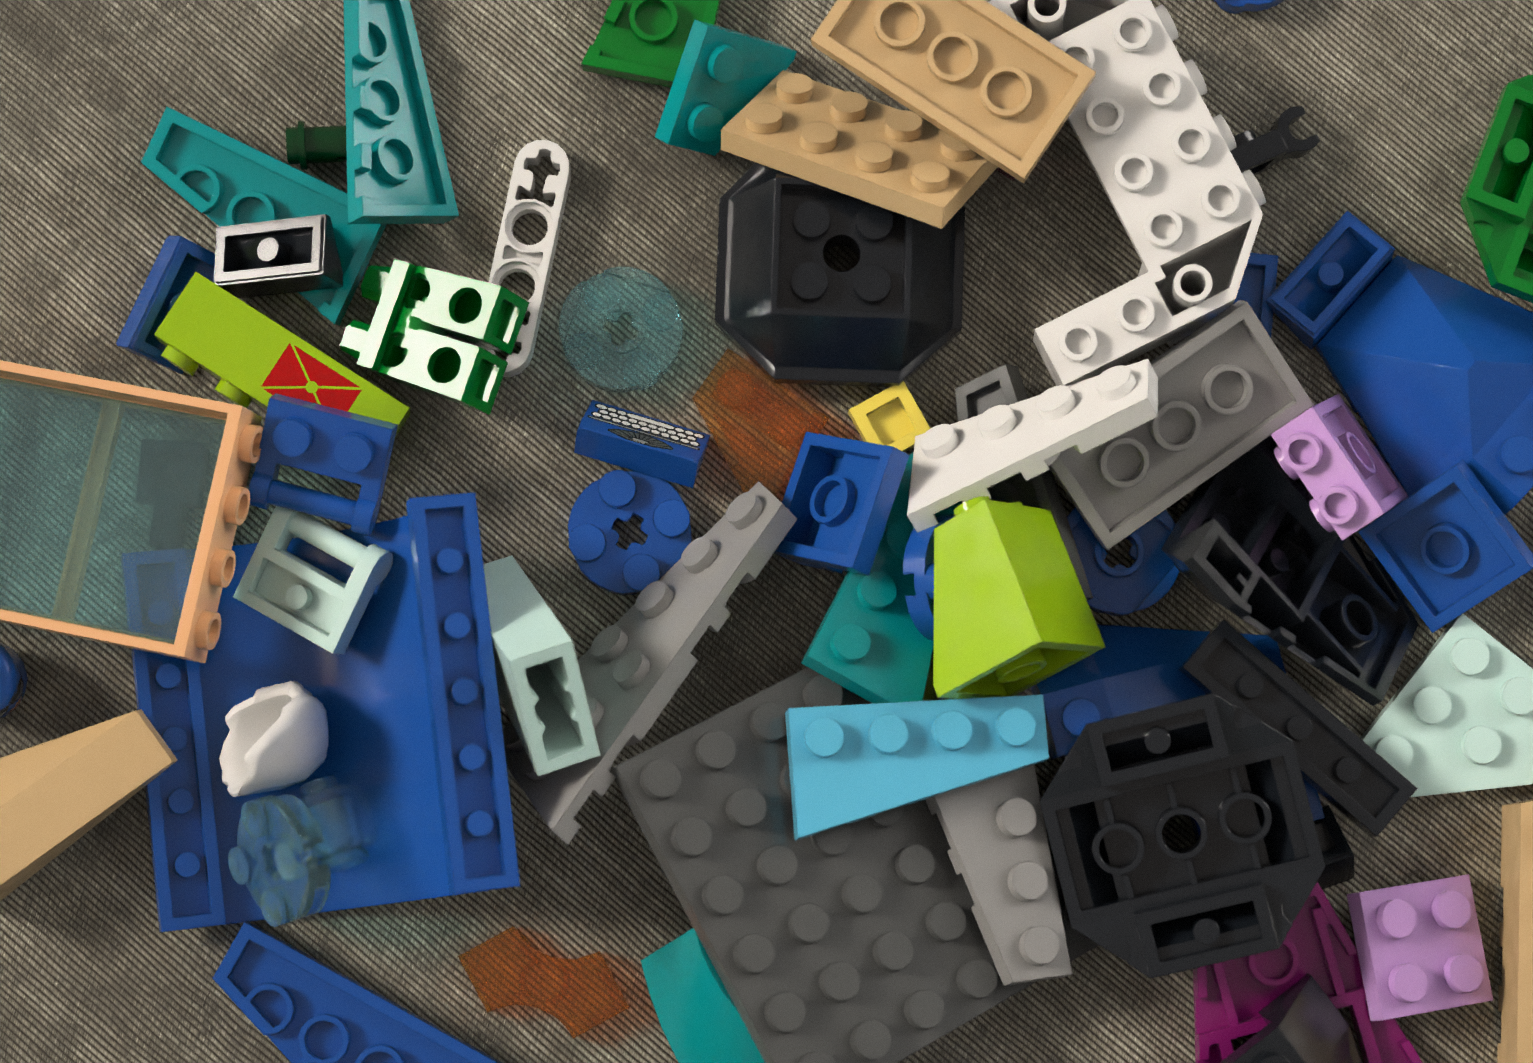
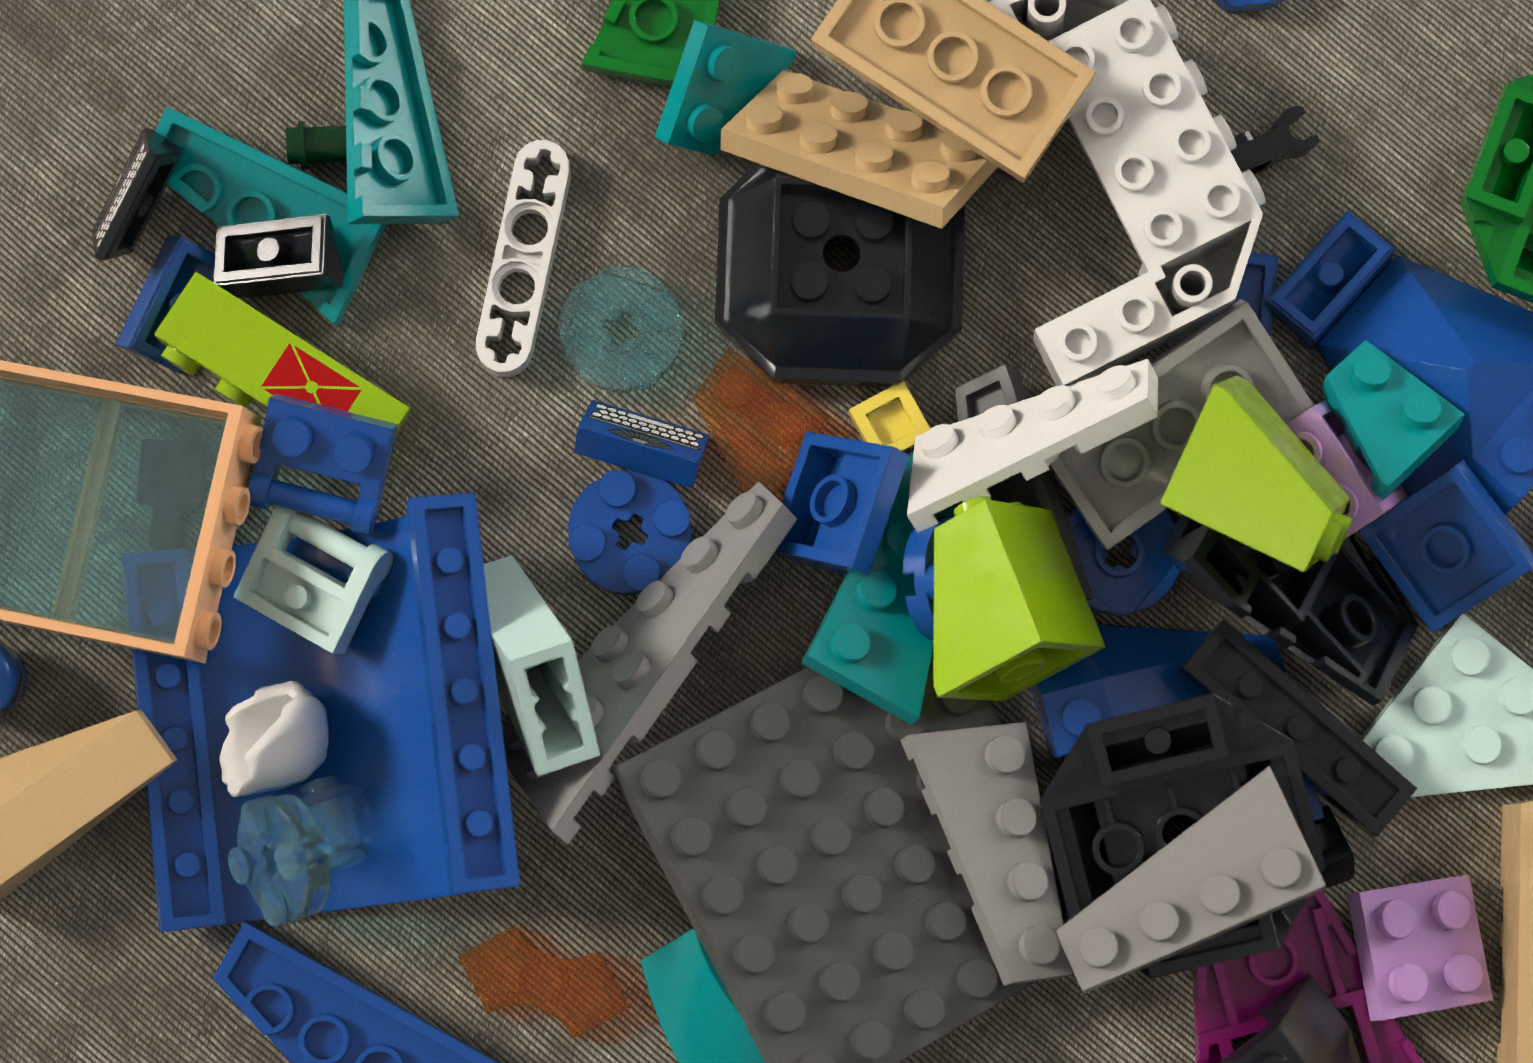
(135, 195): none -> black slope
(412, 327): hips -> none
(890, 755): medium azure wing -> none
(1206, 882): none -> light grey wing
(1257, 480): none -> lime slope
(1388, 415): none -> teal wing

